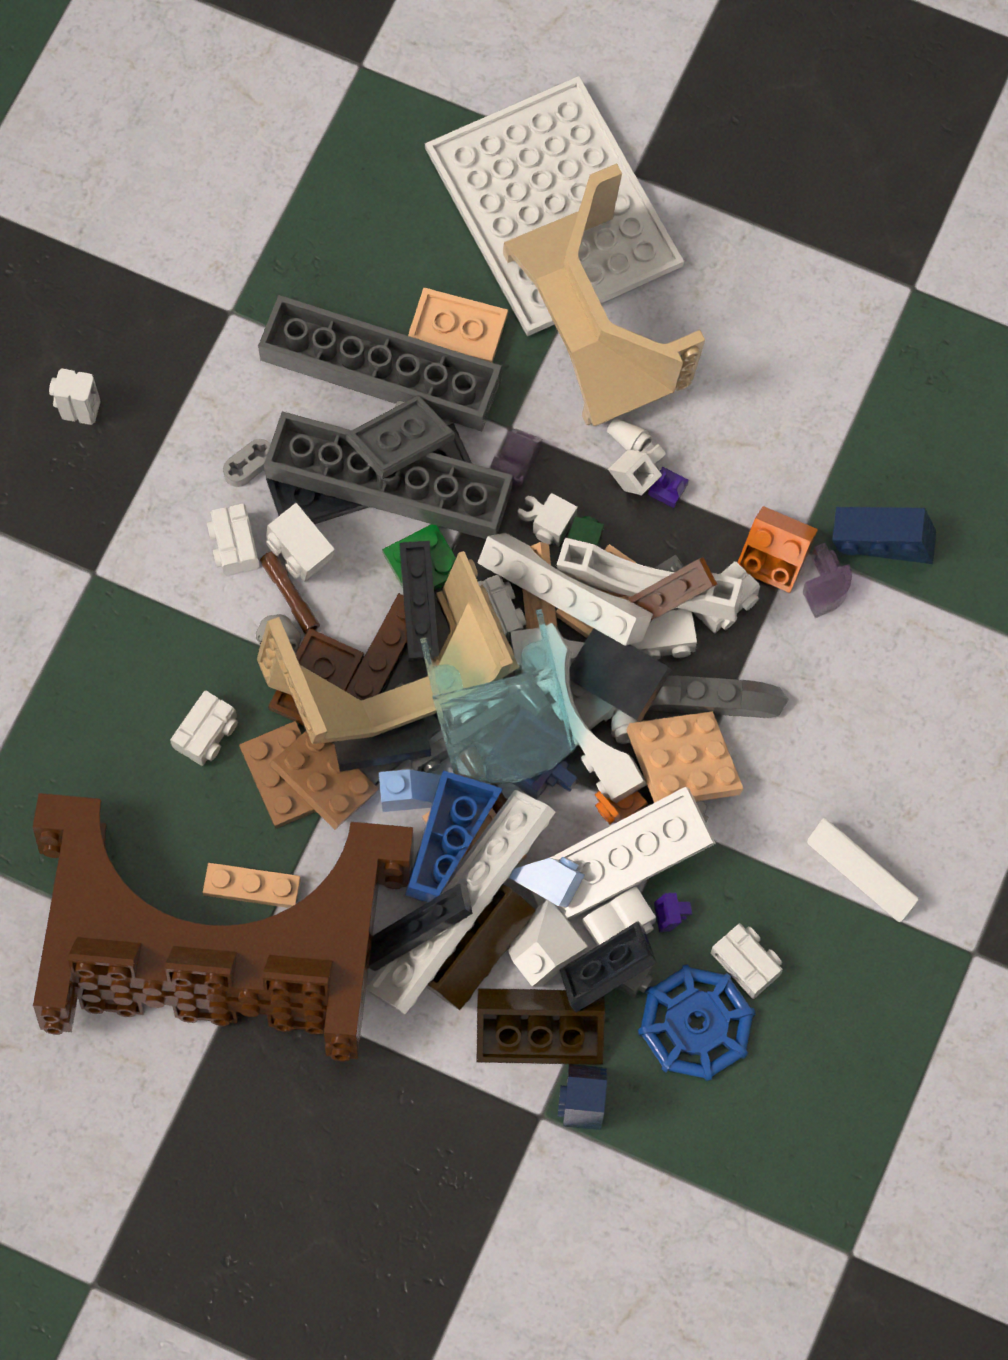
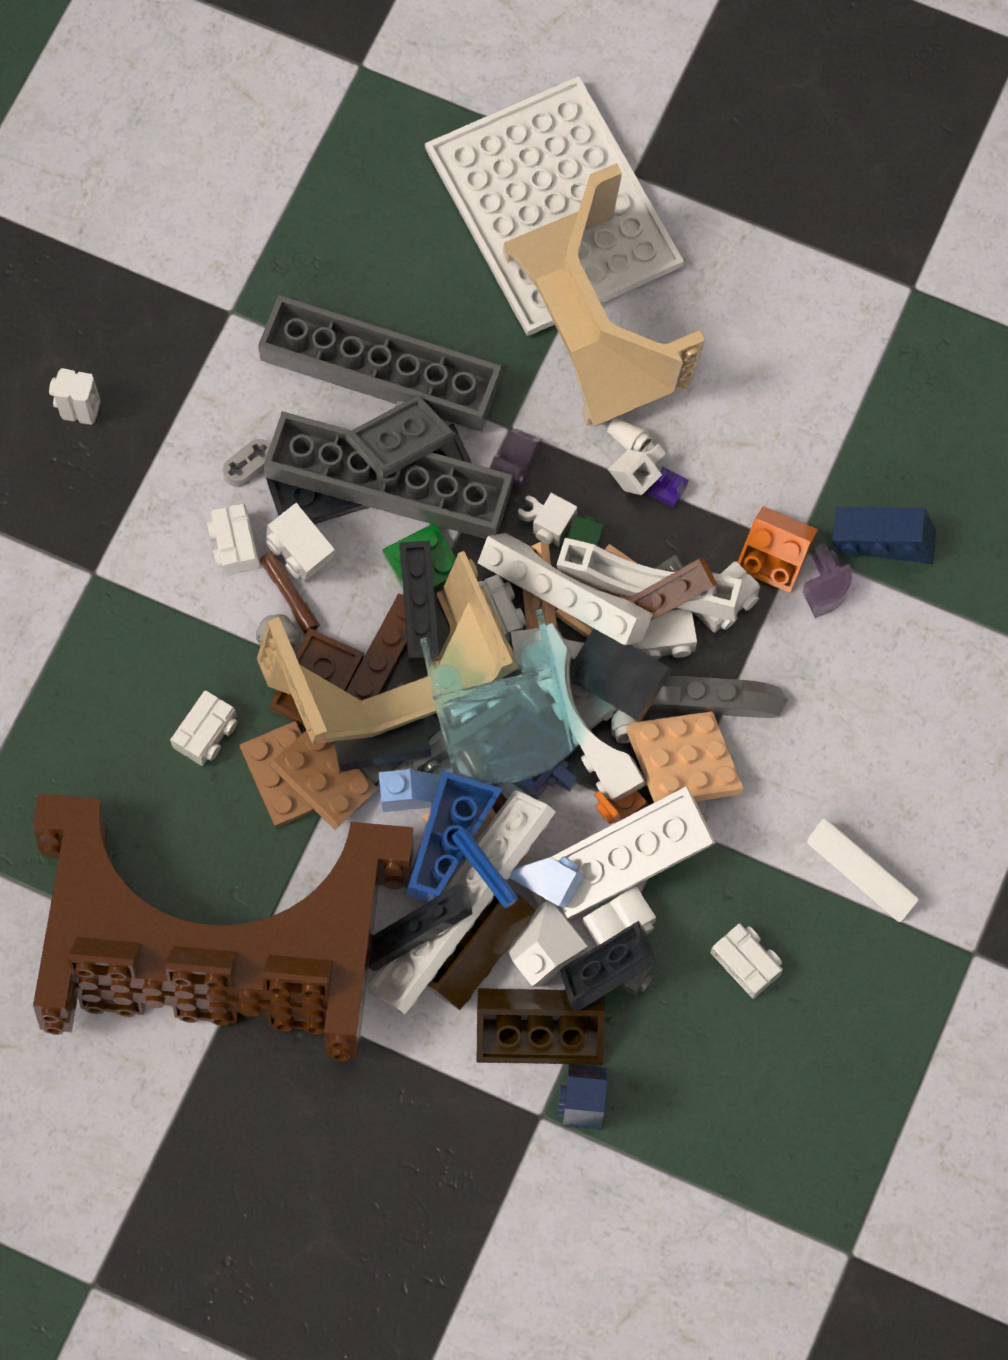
(251, 885): light nougat plate -> none
(458, 324): light nougat plate -> none
(484, 867): none -> blue axle
(671, 912): dark purple tile -> none
(691, 1039): blue plate -> none

